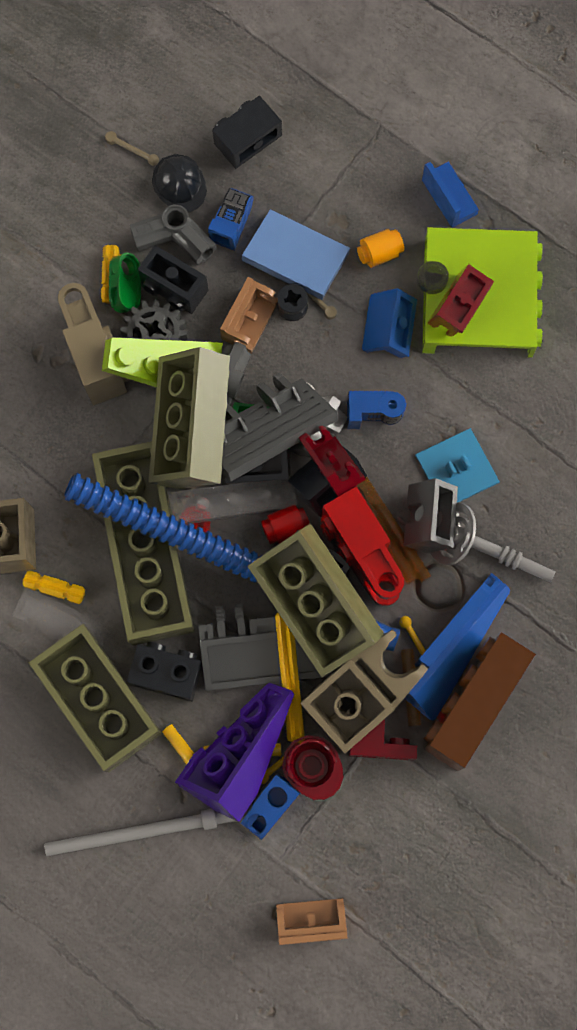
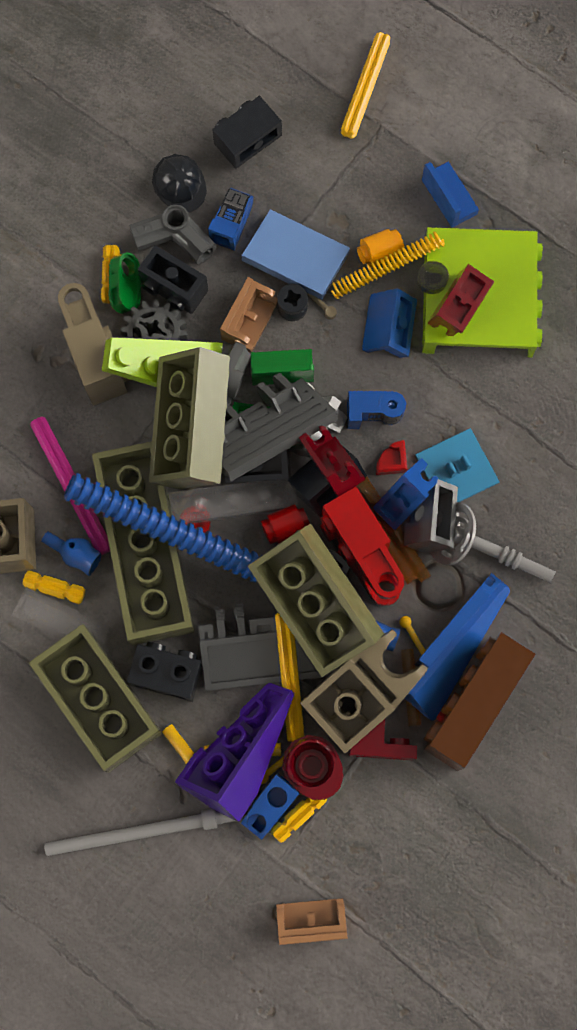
(64, 473): none -> dark pink axle
(74, 552): none -> blue piece
(111, 138): dark tan hinge -> none
(289, 363): none -> green panel
(296, 818): none -> yellow axle
(365, 85): none -> yellow axle
(393, 459): none -> red tile
(405, 495): none -> blue hinge
(435, 243): none -> yellow piece

